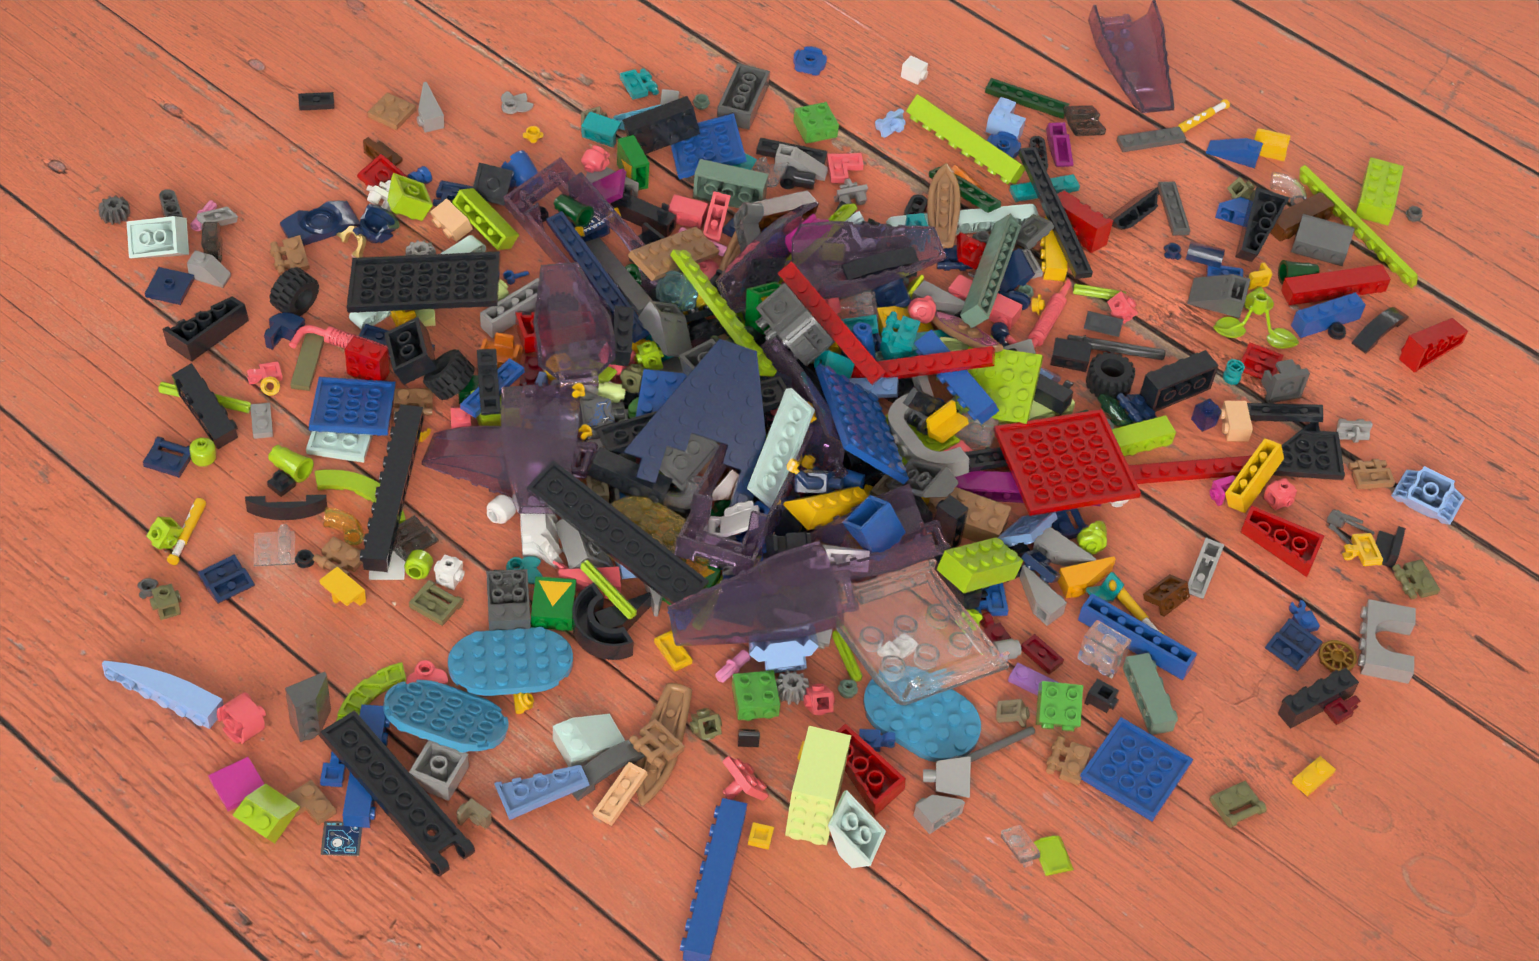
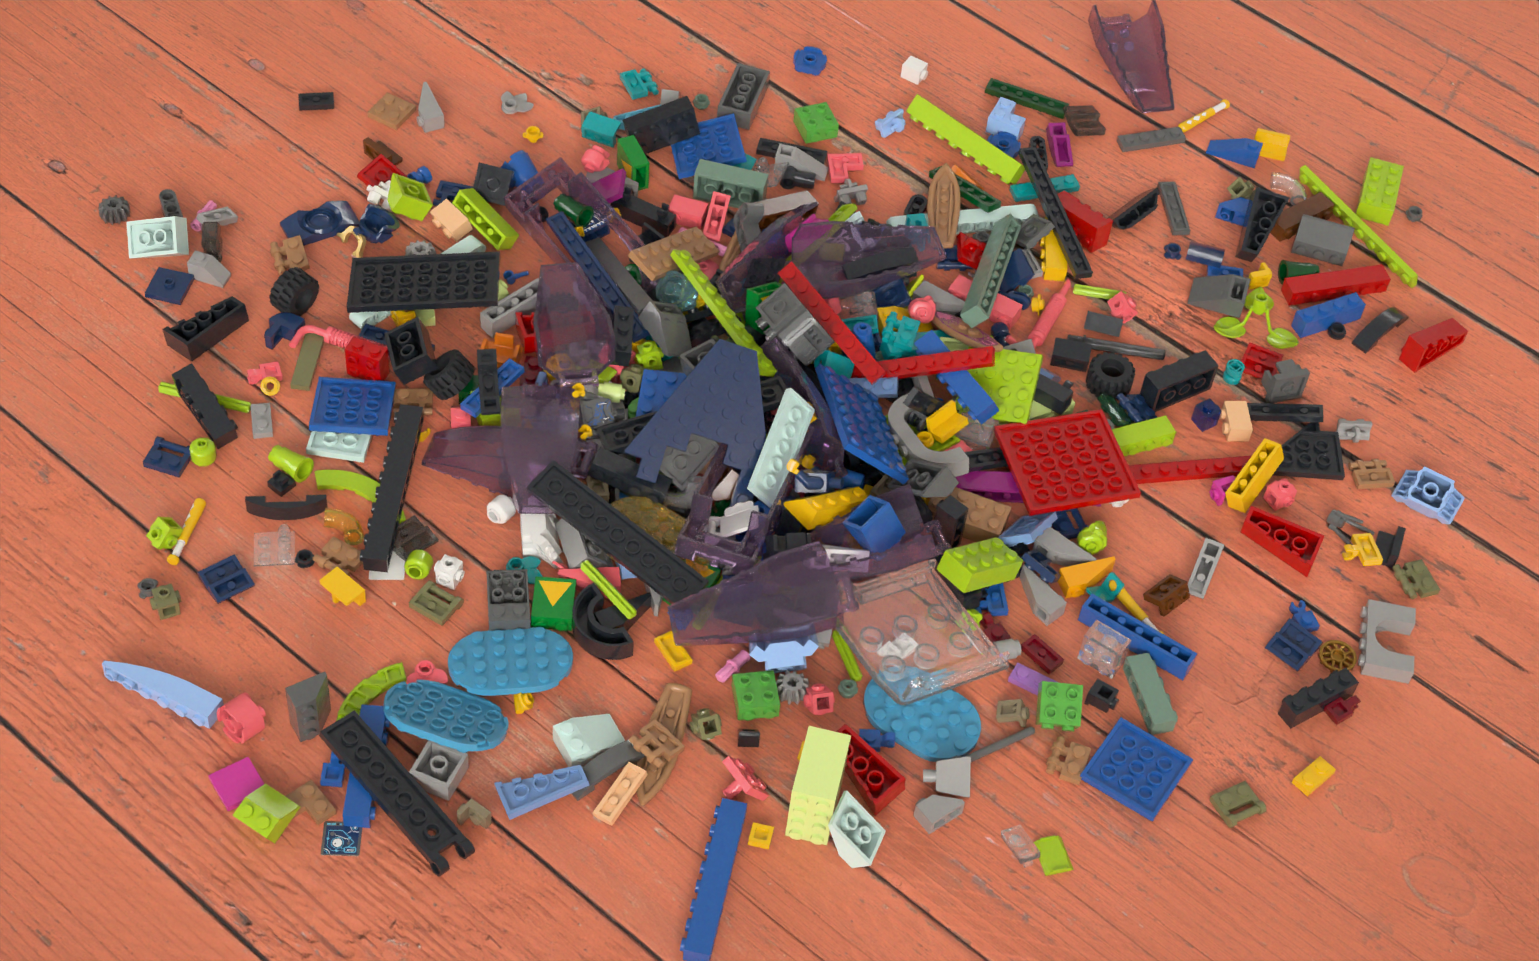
(926, 438): none -> yellow plate

